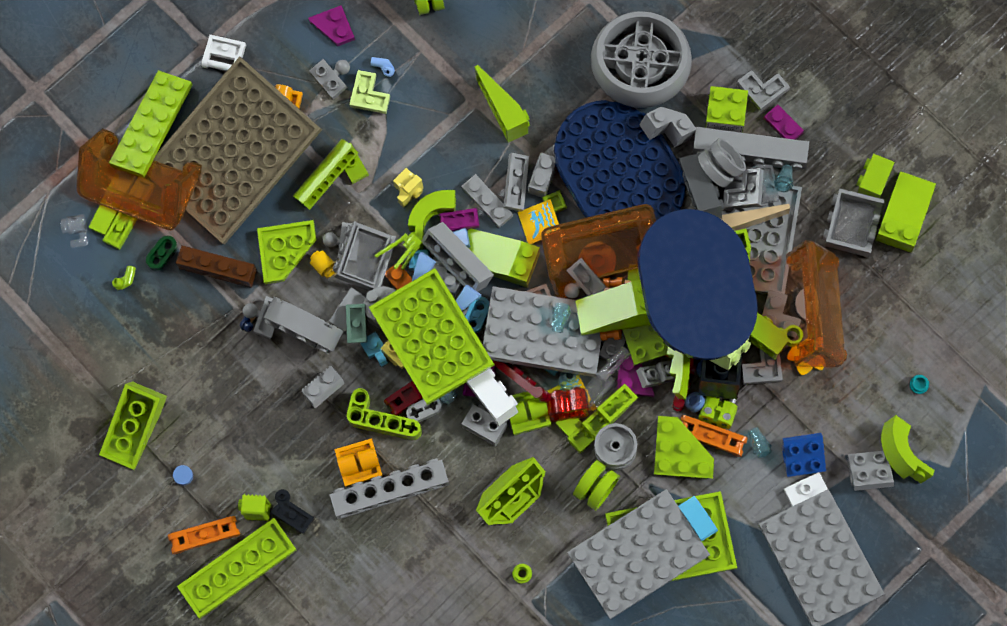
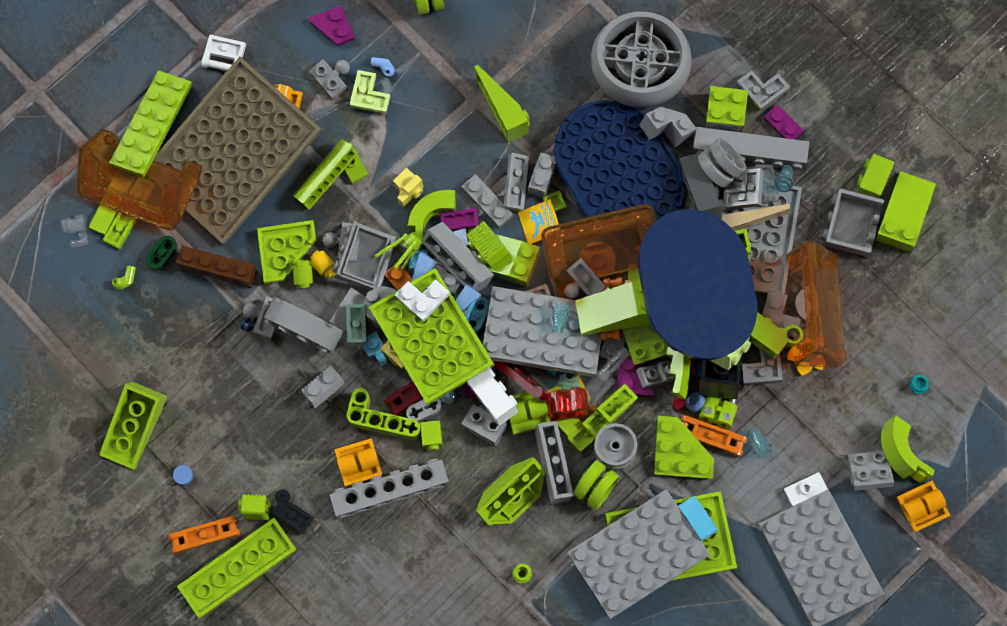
(302, 273): none -> lime brick
(422, 303): none -> white plate
(431, 435): none -> lime brick
(487, 244): none -> lime brick
(553, 462): none -> light grey brick
(804, 454): blue plate -> none
(923, 506): none -> light orange plate

